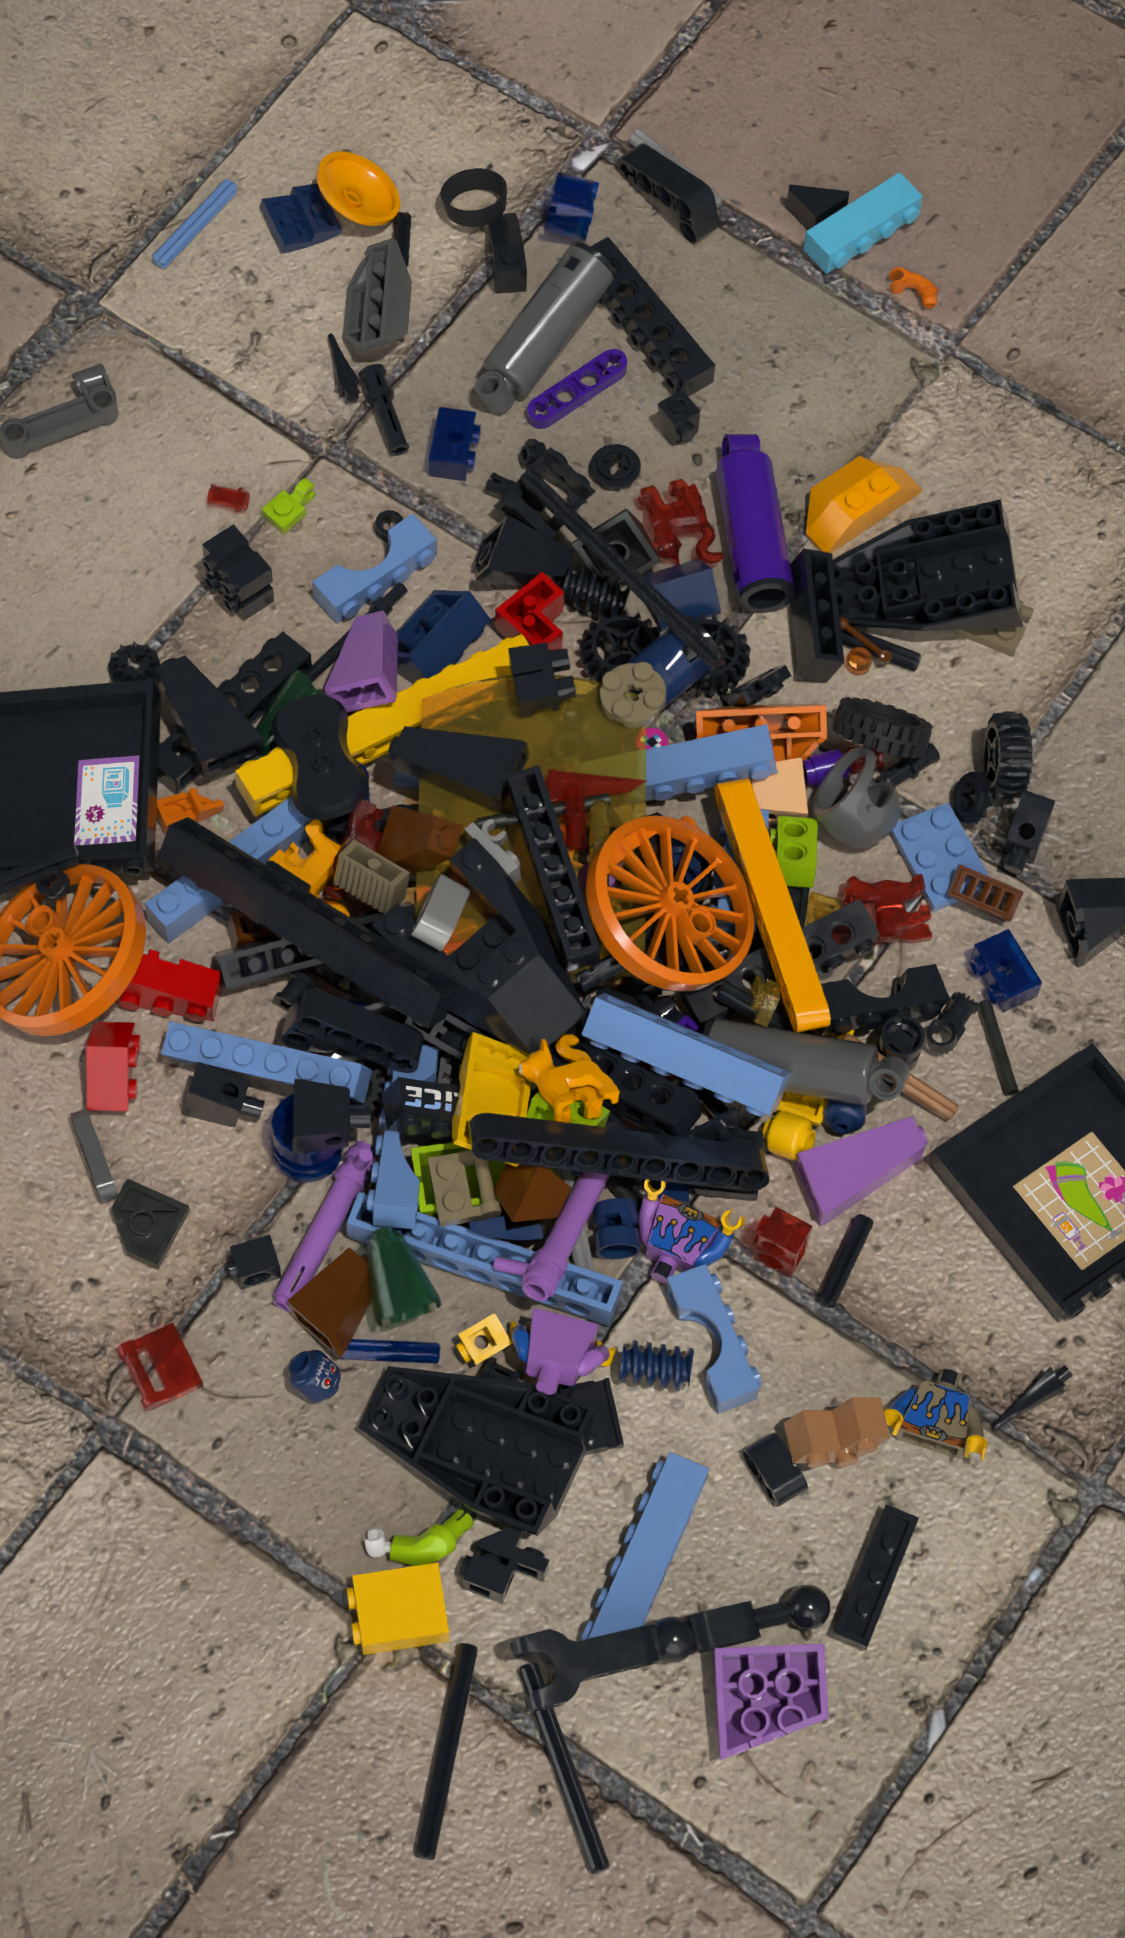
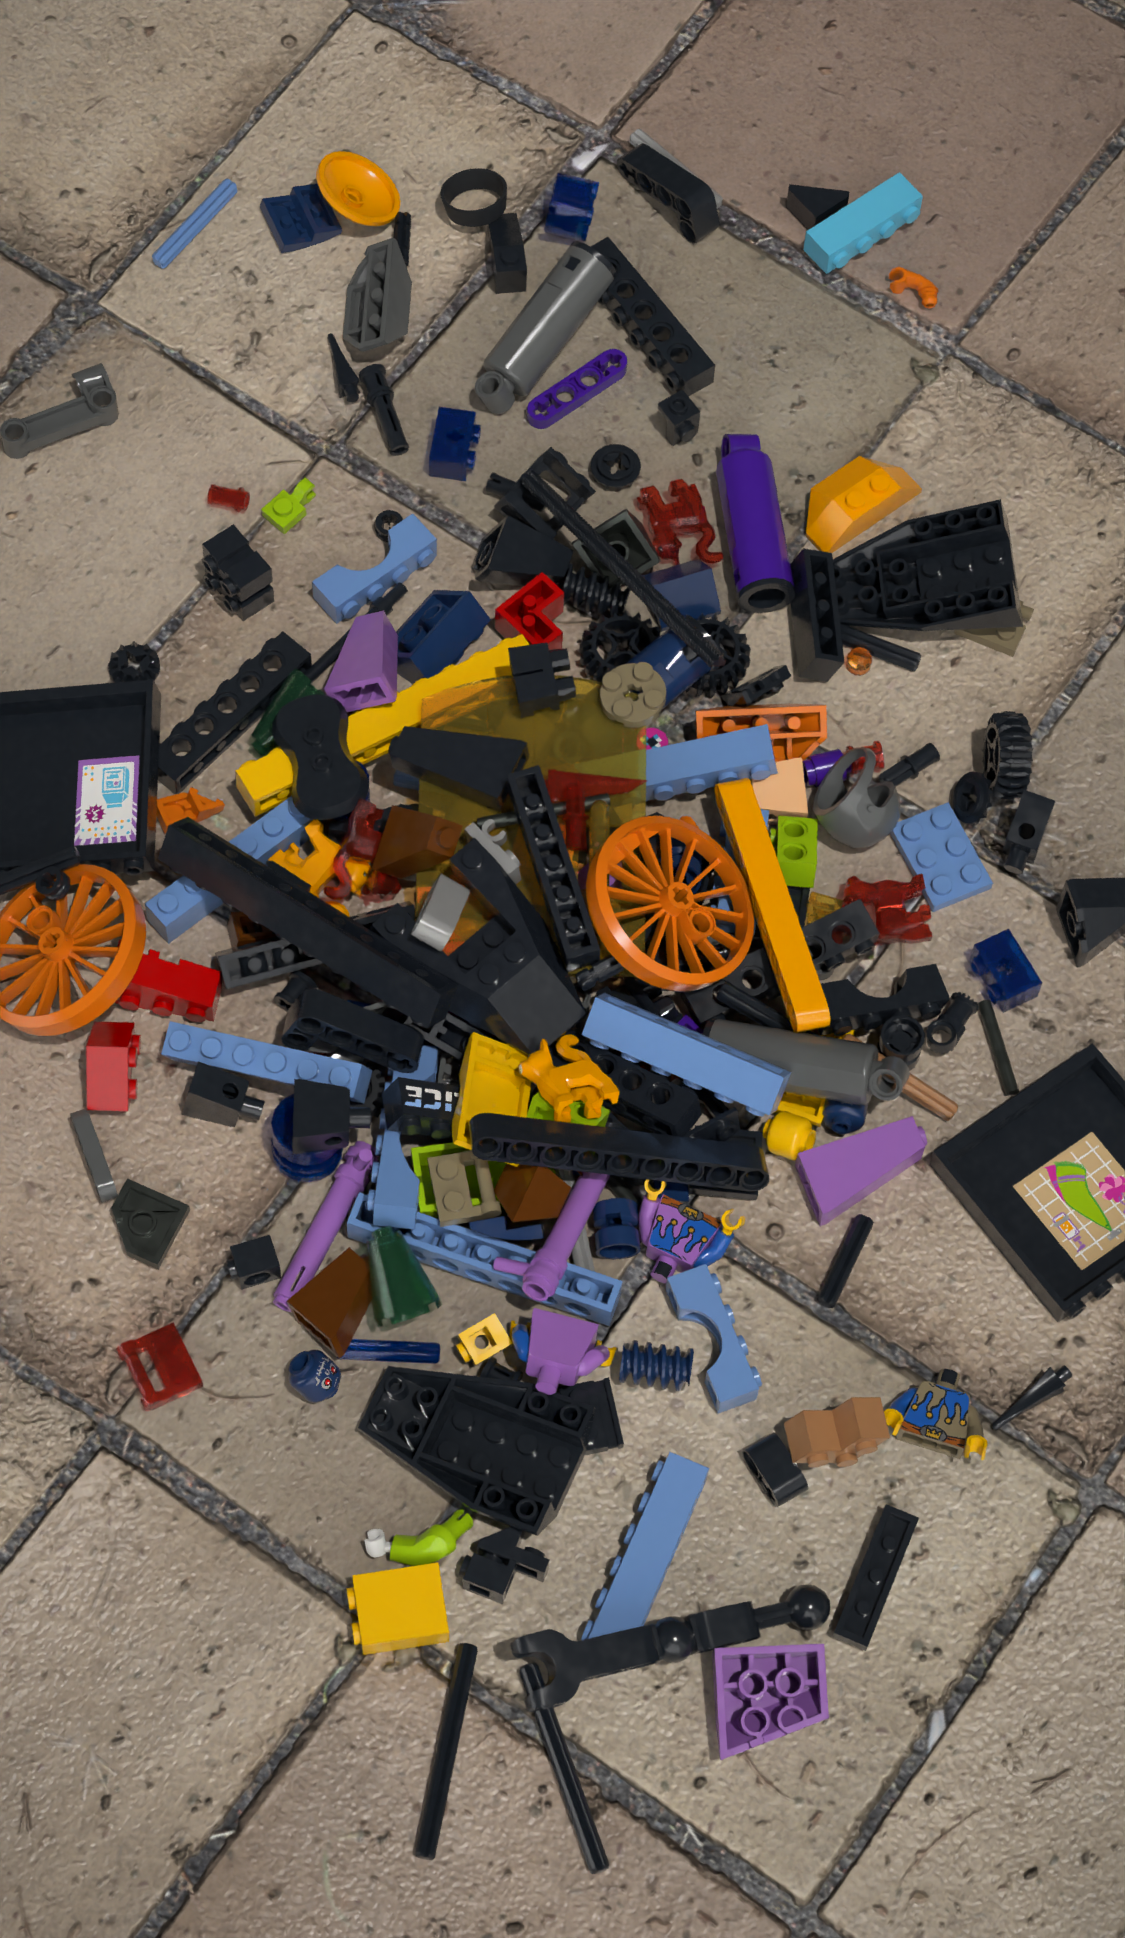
(206, 718): black slope -> none
(371, 877): dark tan brick -> none
(531, 451): black plate -> none
(765, 1000): clear yellow plate -> none
(781, 1241): clear red brick -> none
(882, 727): black tyre -> none
(884, 655): reddish brown hinge -> none
(1010, 905): reddish brown slope -> none

